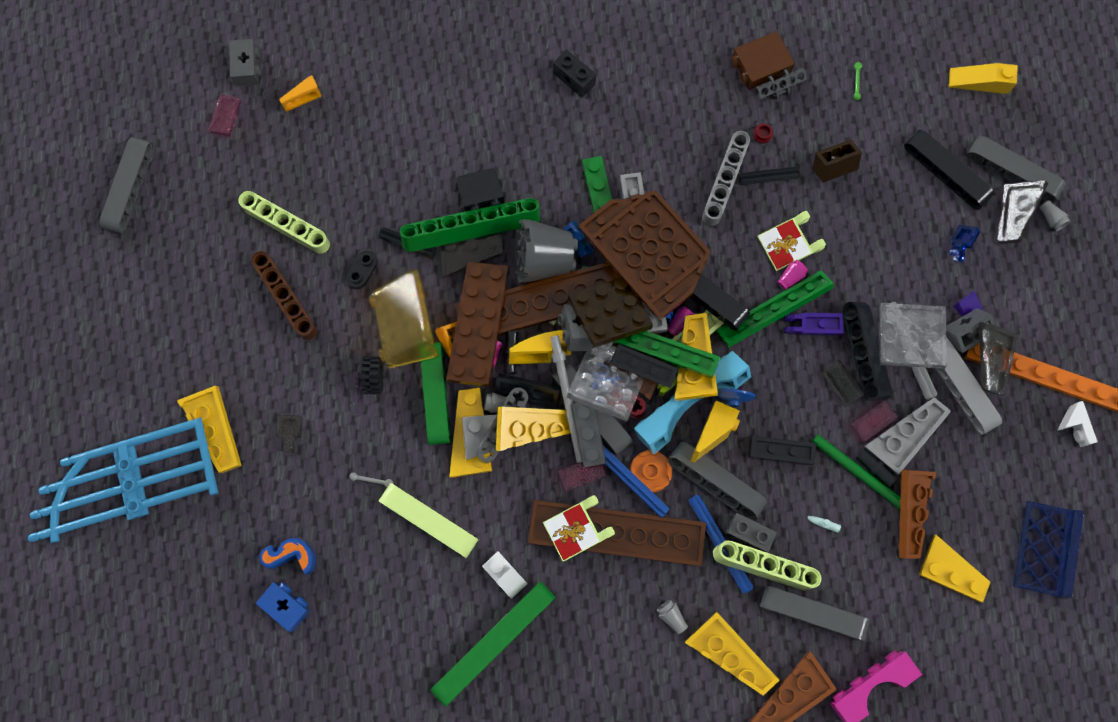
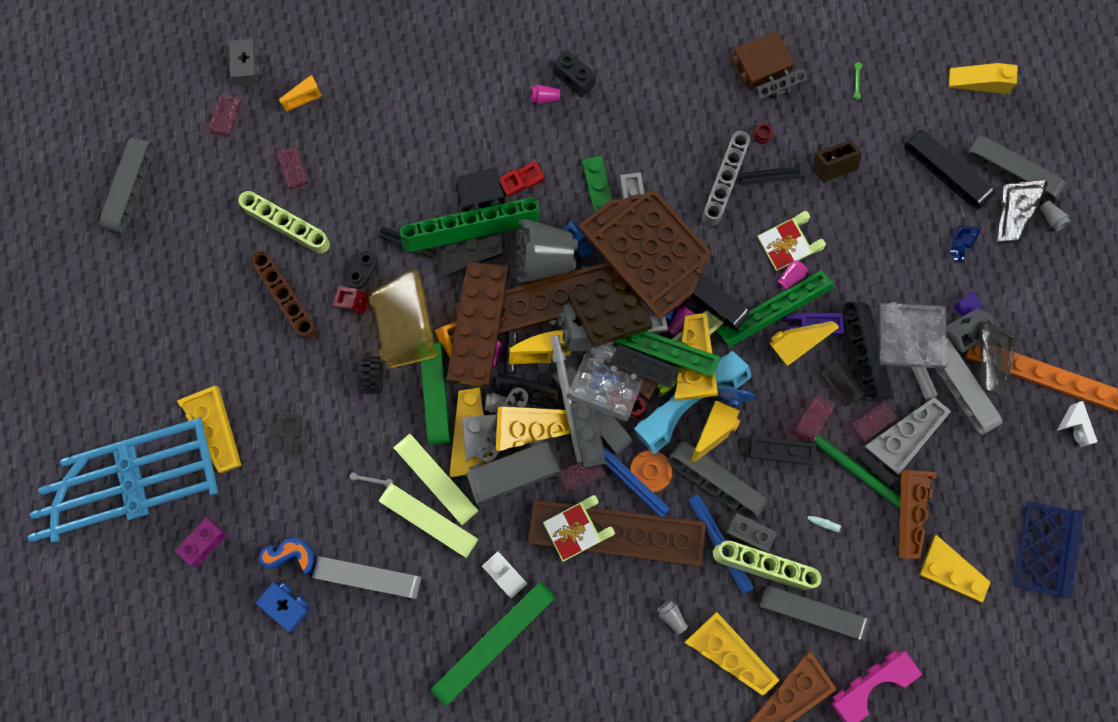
(201, 542): none -> magenta brick
(292, 167): none -> clear pink plate
(351, 299): none -> dark red bracket
(366, 577): none -> light grey beam
(436, 479): none -> yellowish green beam
(512, 472): none -> dark grey windscreen
(522, 179): none -> red slope
(543, 94): none -> dark pink cone
(797, 341): none -> yellow slope
(813, 418): none -> clear pink brick

